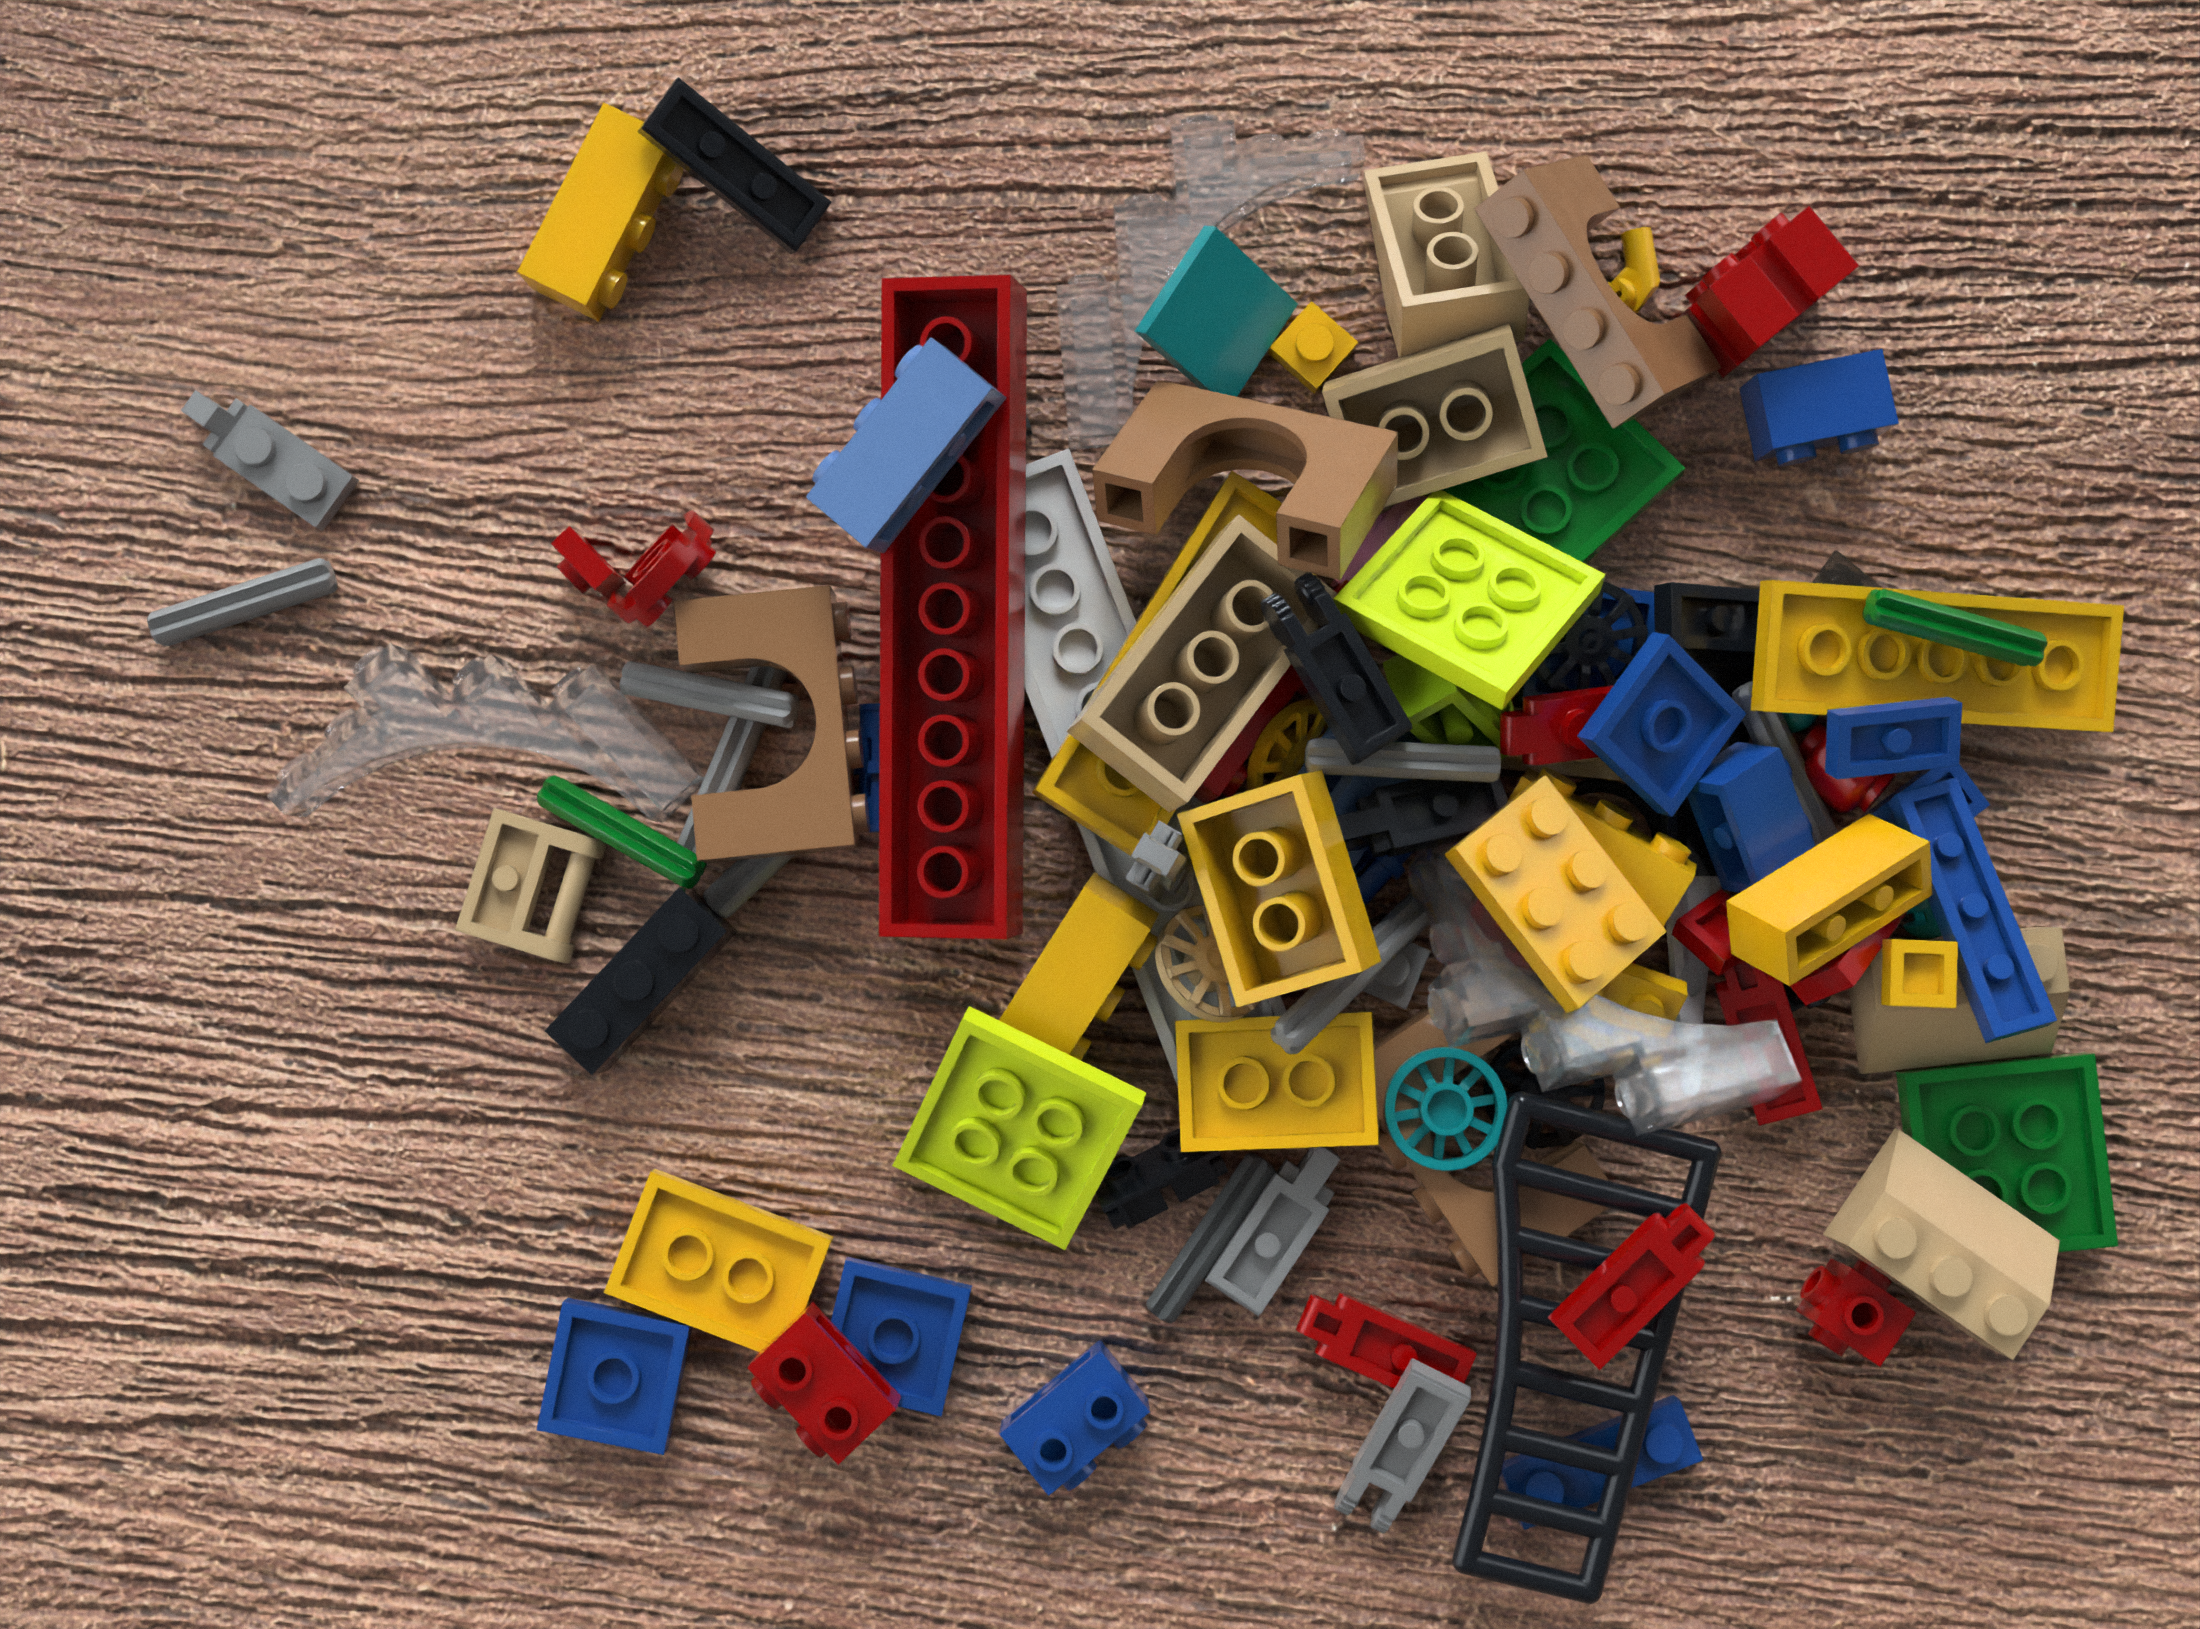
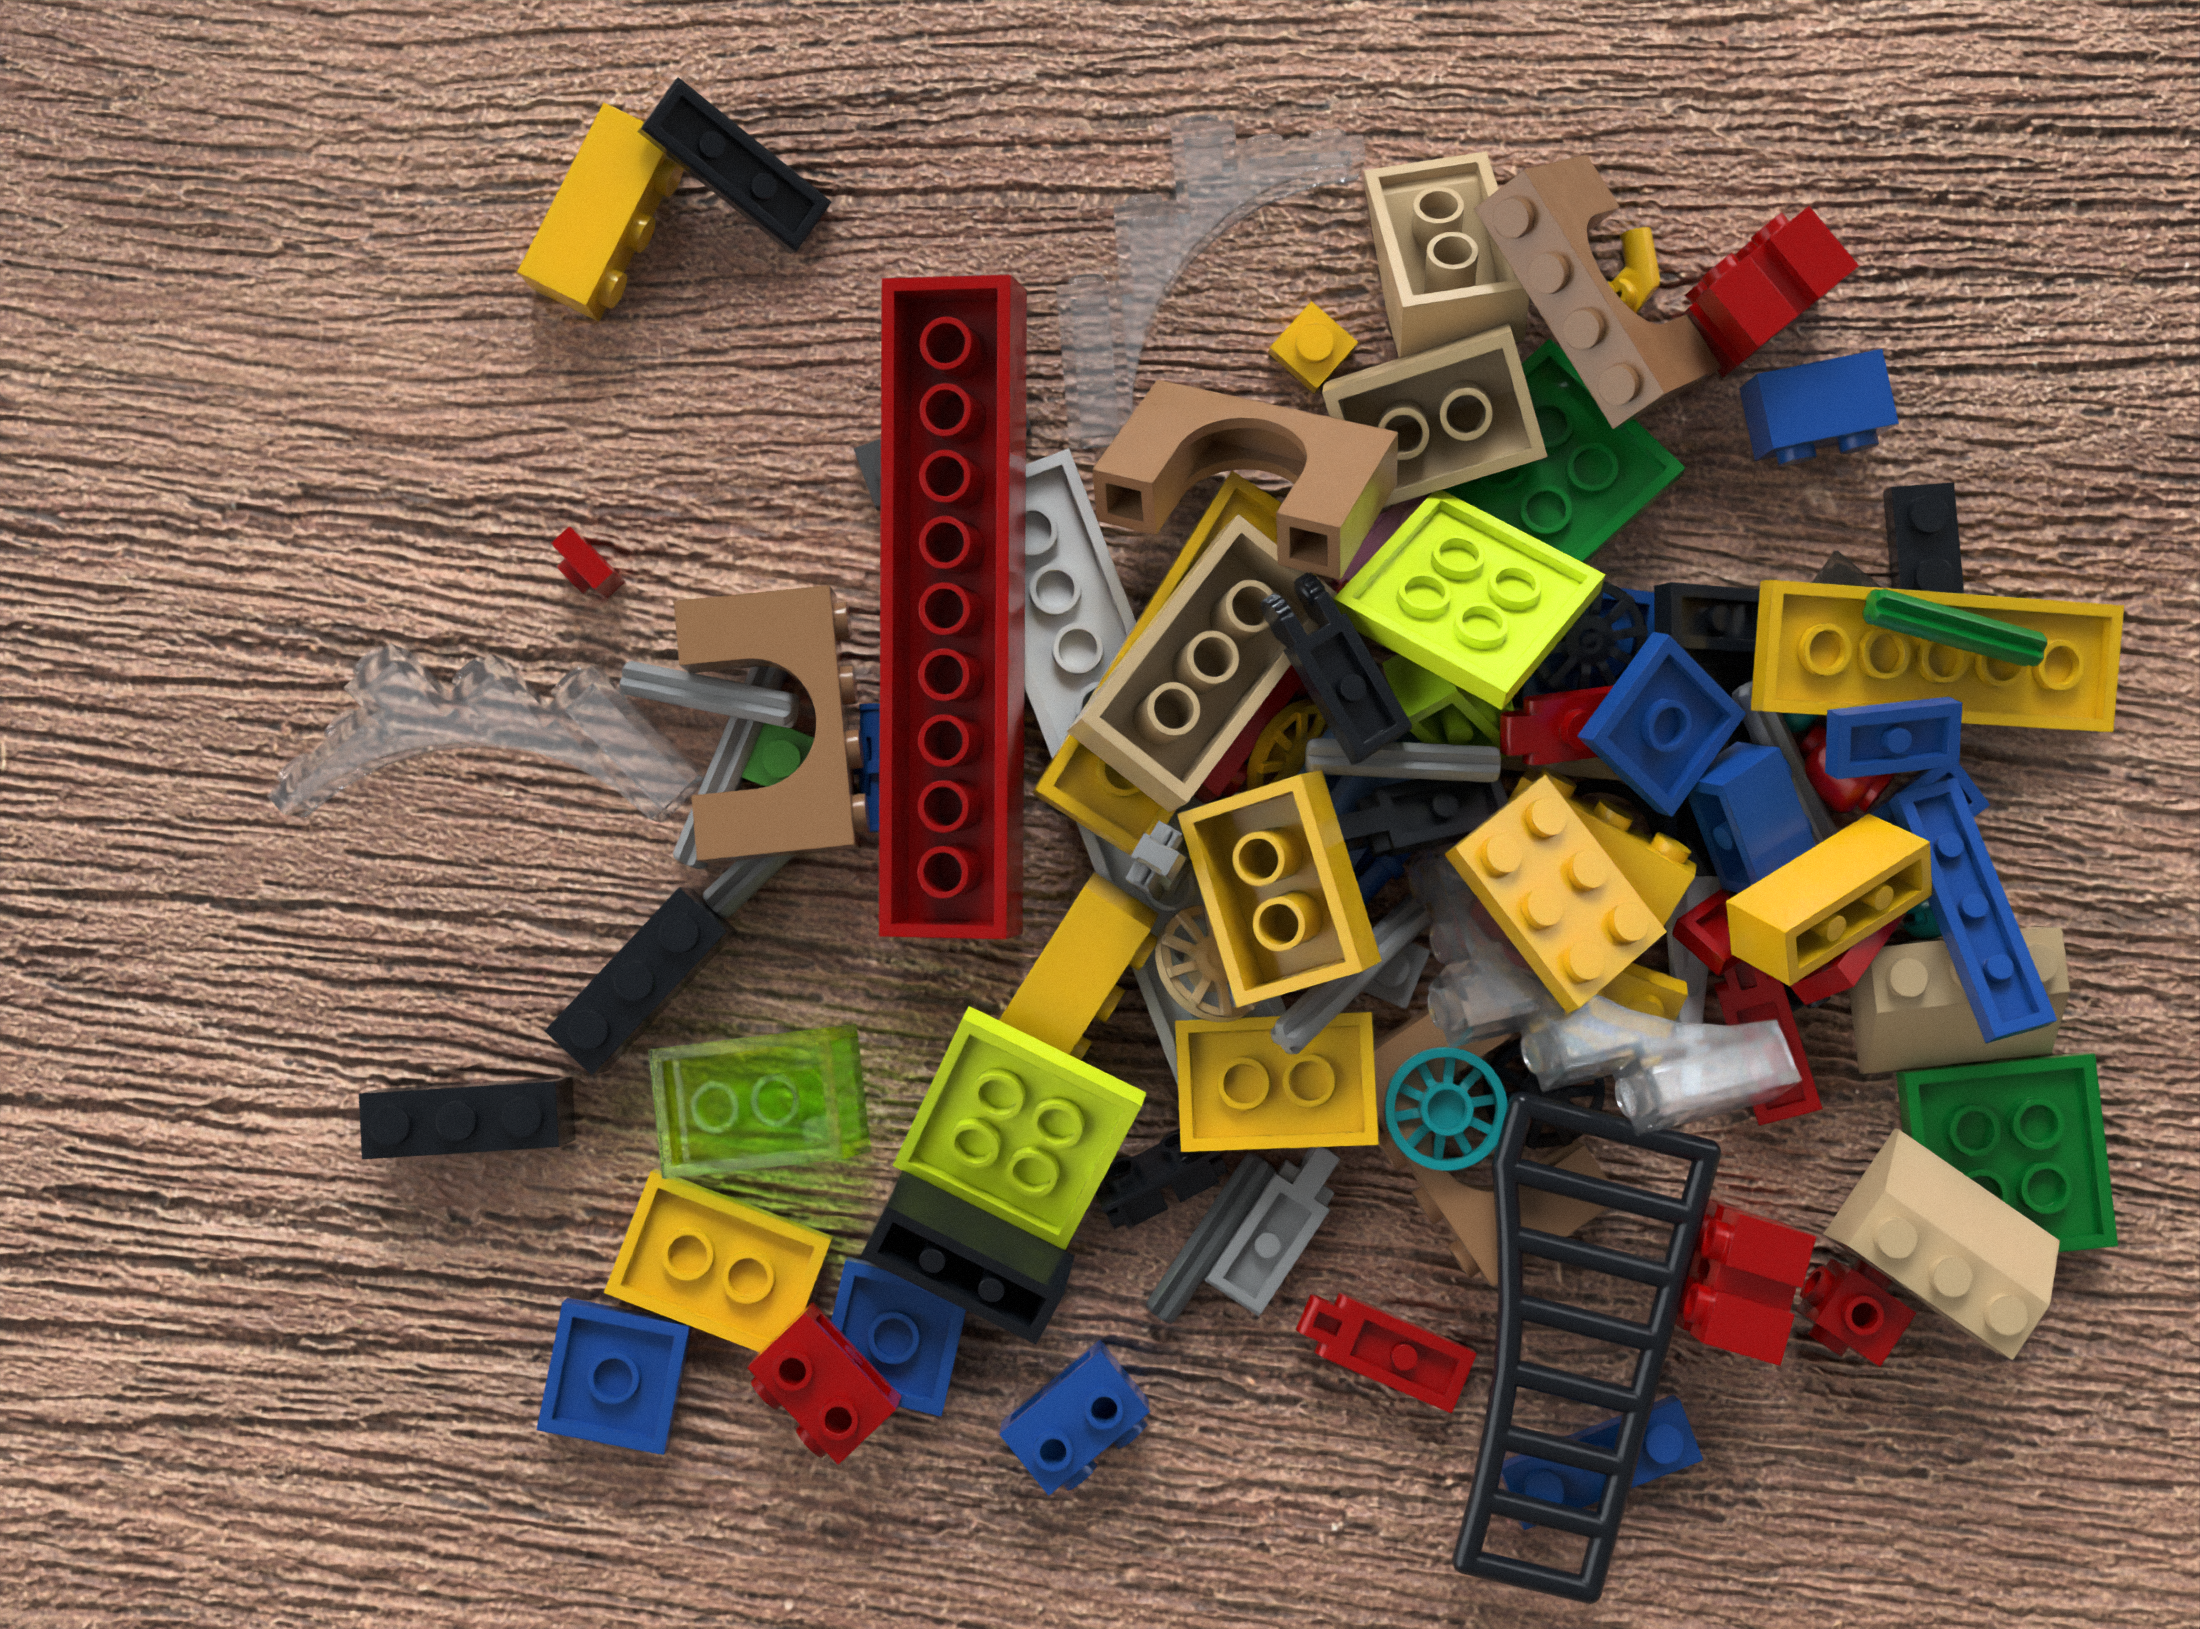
(242, 602): light grey axle -> none
(273, 459): light grey hinge -> none
(467, 1117): none -> black brick
(511, 878): tan plate -> none
(621, 831): green axle -> none
(661, 567): red plate -> none
(759, 1102): none -> clear neon green slope
(776, 754): none -> bright green plate
(904, 445): medium blue brick -> none
(969, 1257): none -> black brick
(1216, 315): teal tile -> none
(1404, 1442): light grey hinge -> none
(1633, 1283): red hinge -> none
(1744, 1282): none -> red brick
(1919, 973): yellow plate -> none
(1923, 538): none -> black plate

